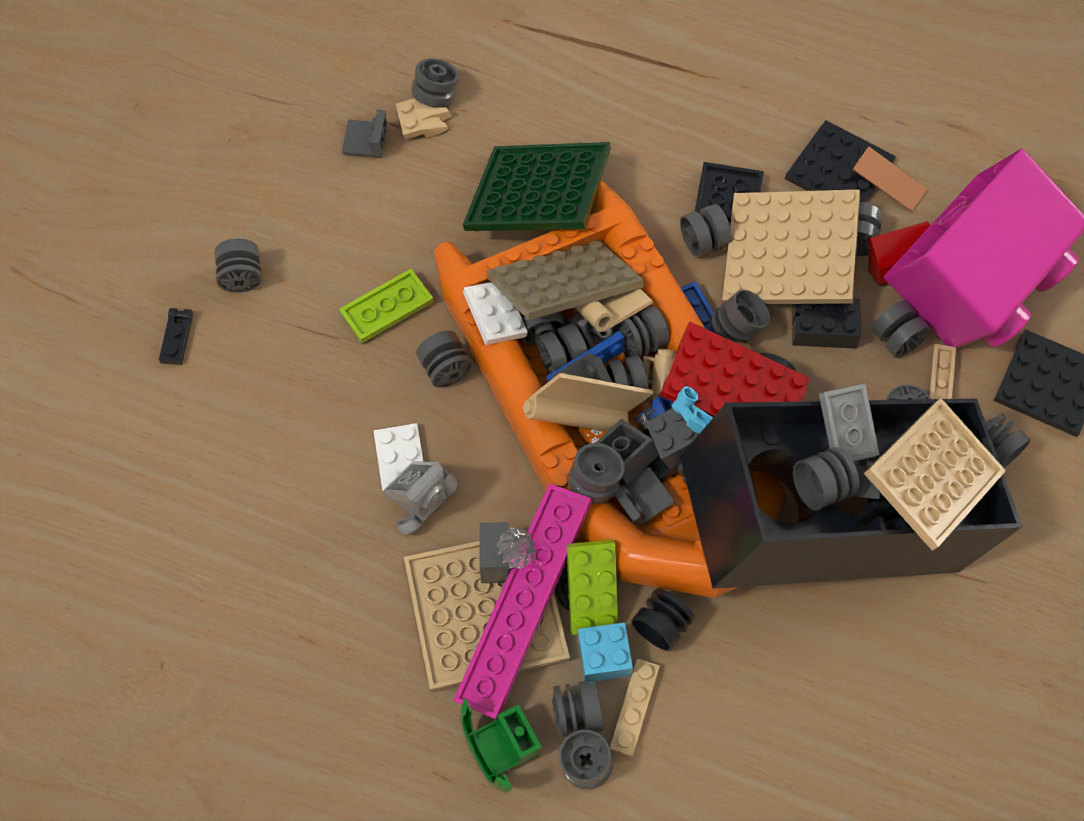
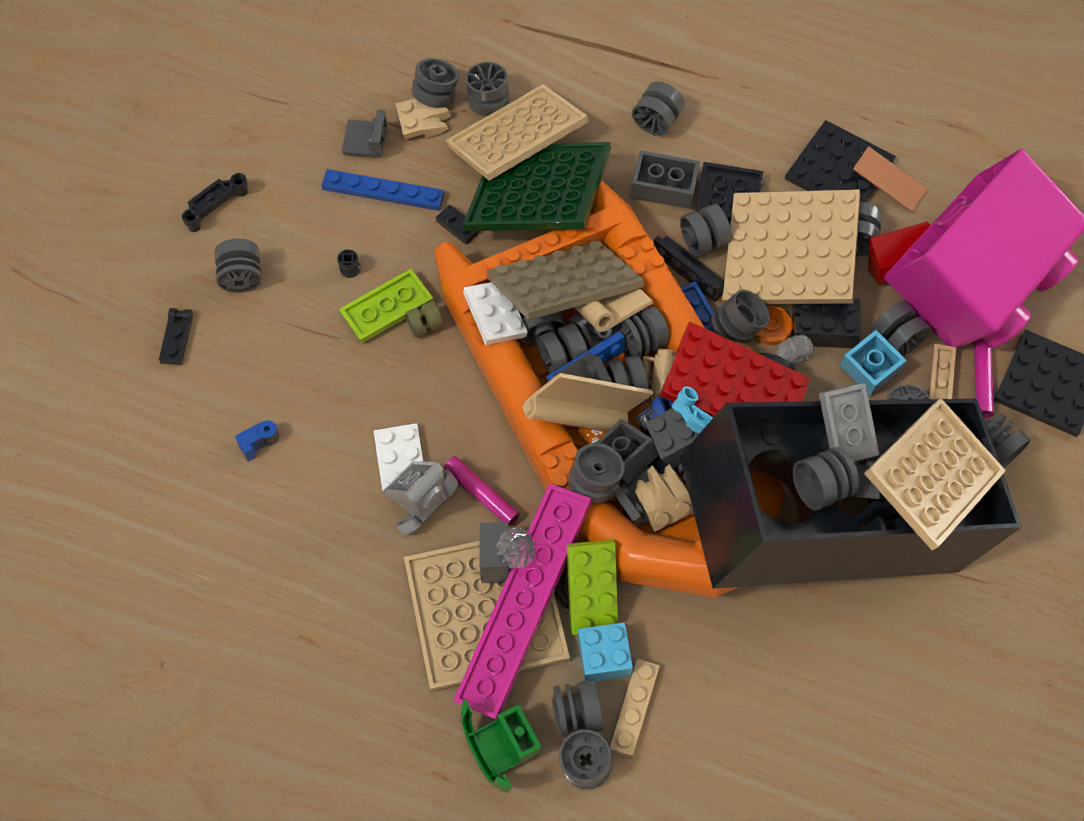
(211, 198): none -> black plate
(256, 438): none -> blue leg
(348, 263): none -> black wheel
(383, 189): none -> blue plate
(430, 315): none -> olive wheel
(444, 359): dark grey wheel -> none
(453, 222): none -> black plate
(482, 491): none -> dark pink piece
(487, 88): none -> dark grey wheel
(516, 131): none -> tan plate
(658, 108): none -> dark grey wheel
(663, 497): none -> tan plate
(663, 619): black wheel -> none
(665, 179): none -> dark grey brick
(689, 267): none -> black fence
(778, 328): none -> orange tile
(795, 349): none -> clear gear
(873, 362): none -> medium azure brick
(983, 377): none -> dark pink piece

